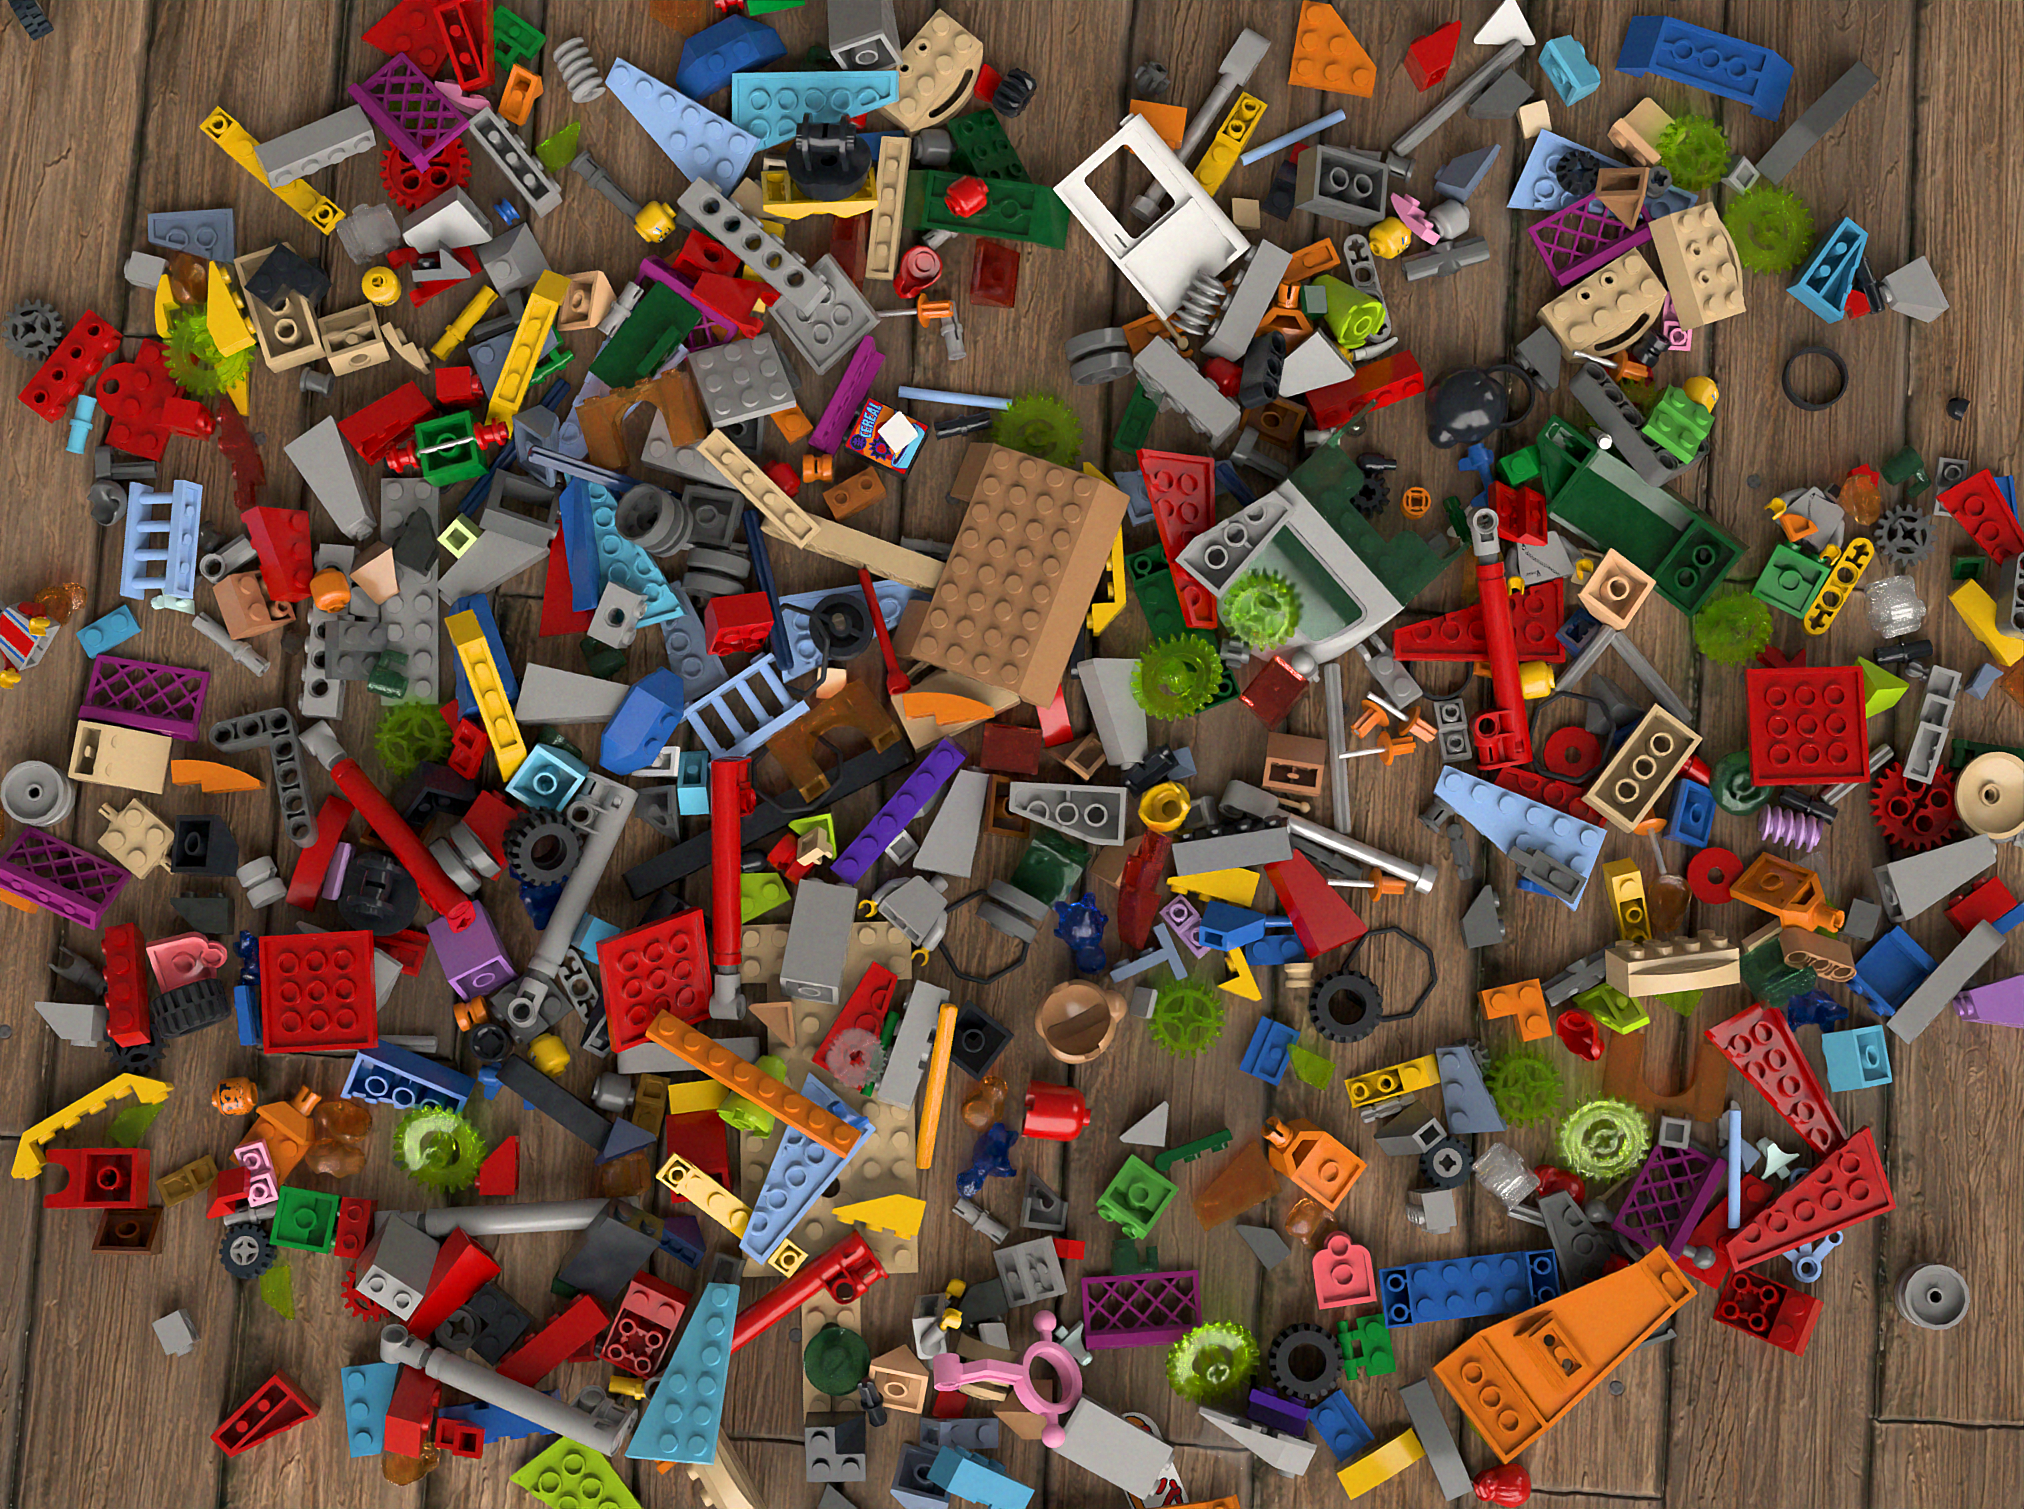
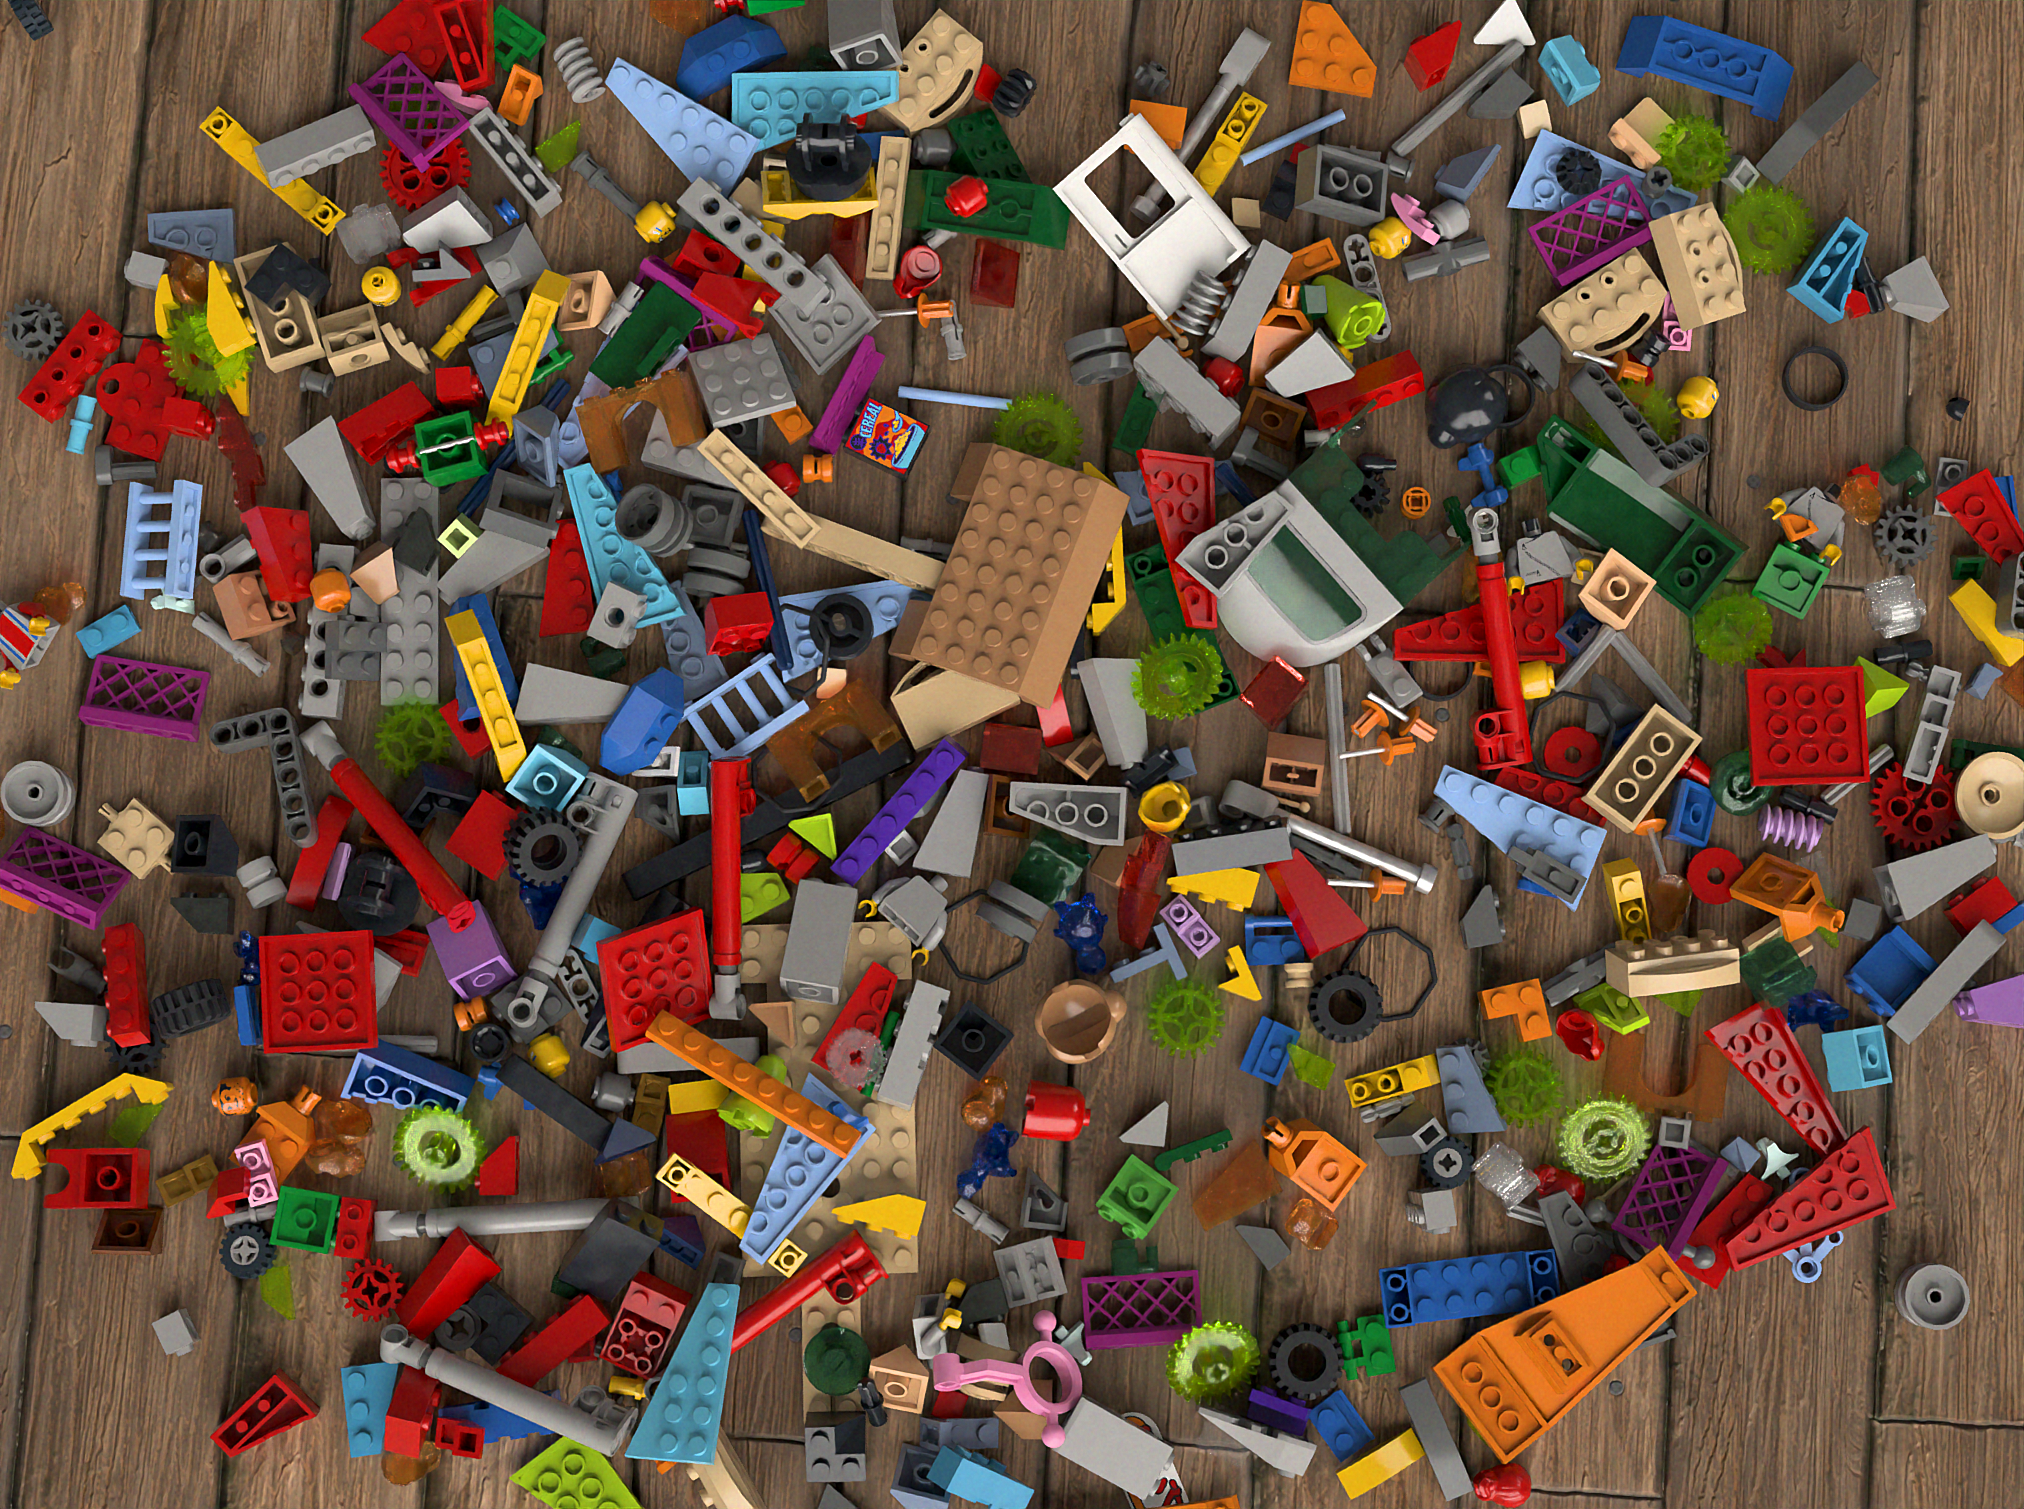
(109, 502): dark grey hair -> none
(120, 757): tan slope -> none
(185, 959): coral plate -> none
(213, 777): orange slope -> none
(386, 681): clear green piece -> none
(397, 1266): light grey slope -> none
(461, 860): dark grey wheel -> none
(469, 748): red slope -> none
(580, 545): blue wedge -> none
(588, 471): dark blue axle -> none
(813, 846): tan tile -> none
(854, 495): dark orange brick -> none
(897, 681): red piece -> none
(898, 432): white slope -> none
(935, 1085): light orange axle -> none
(946, 708): orange slope -> none
(963, 425): black pin -> none
(1143, 1002): light grey slope -> none
(1229, 926): blue slope -> none
(1235, 653): dark grey gear -> none
(1262, 370): black beam -> none
(1266, 634): clear neon green gear -> none
(1306, 666): light grey axle -> none
(1342, 1272): coral plate -> none
(1370, 352): white helmet -> none
(1452, 730): light grey slope -> none
(1520, 514): red slope -> none
(1602, 438): white helmet -> none
(1623, 192): medium nougat slope -> none
(1678, 423): bright green plate -> none
(1723, 1124): light grey piece -> none
(1734, 1170): light blue bar -> none
(1768, 1311): red slope -> none
(1827, 956): medium nougat beam -> none
(1839, 588): yellow beam -> none

